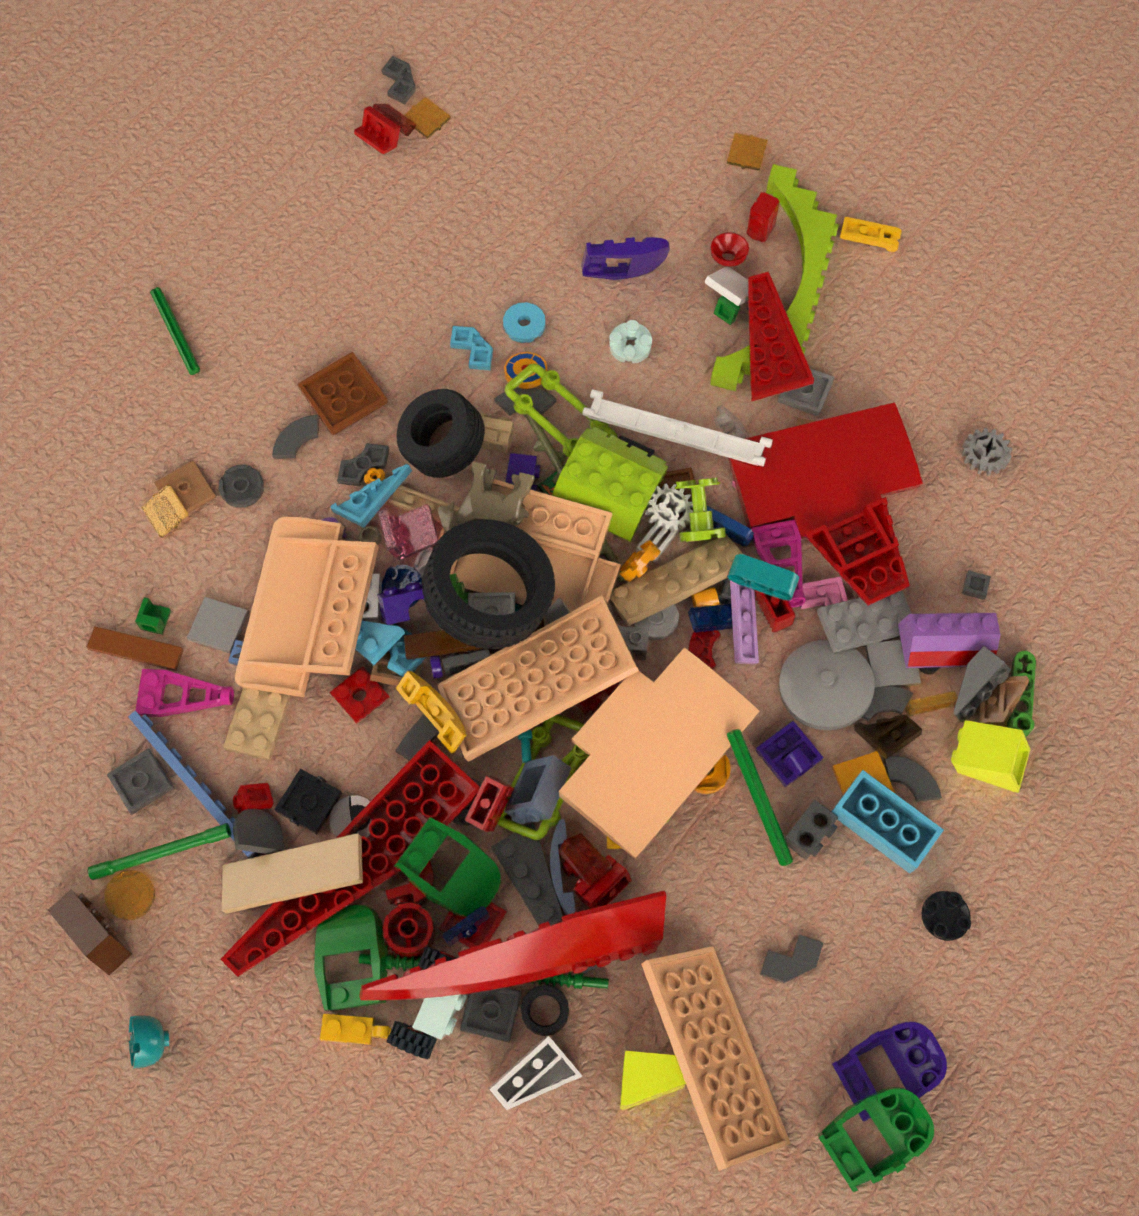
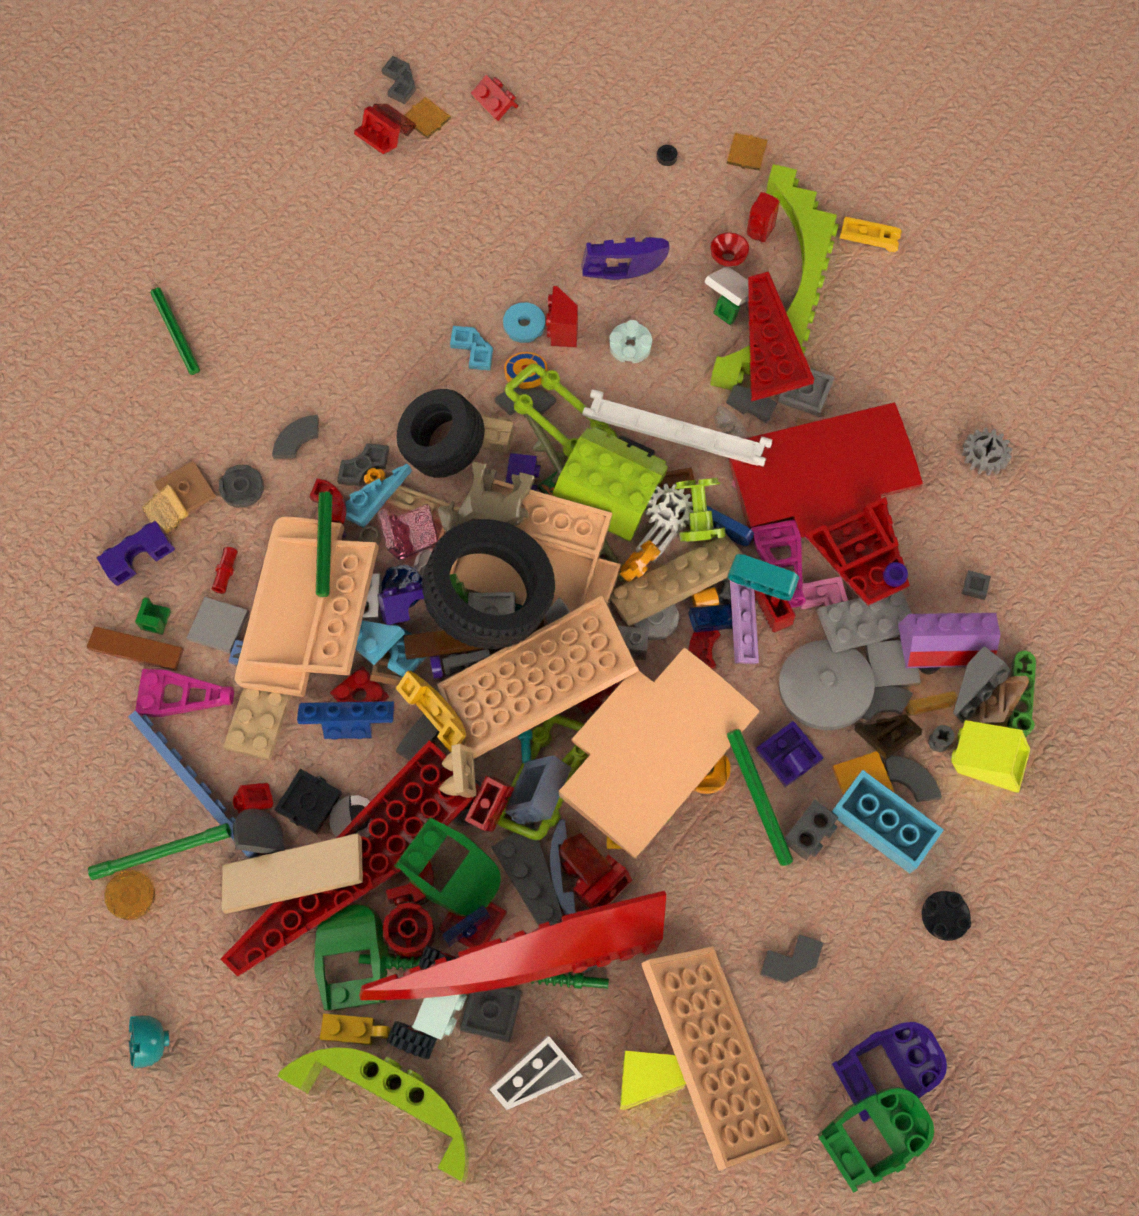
(89, 931): reddish brown wedge -> none
(119, 559): none -> dark purple arch
(140, 781): flat silver plate -> none
(224, 570): none -> red pin
(323, 544): none -> green axle
(338, 501): none -> red tile
(342, 393): dark orange plate -> none
(346, 719): none -> blue bracket
(356, 1067): none -> lime slope
(463, 778): none -> tan tile
(494, 97): none -> bracket
(526, 1005): black tyre -> none
(562, 319): none -> red slope
(667, 155): none -> black tile
(741, 401): none -> dark grey slope
(895, 574): none -> dark purple tile
(941, 732): none -> dark grey bush

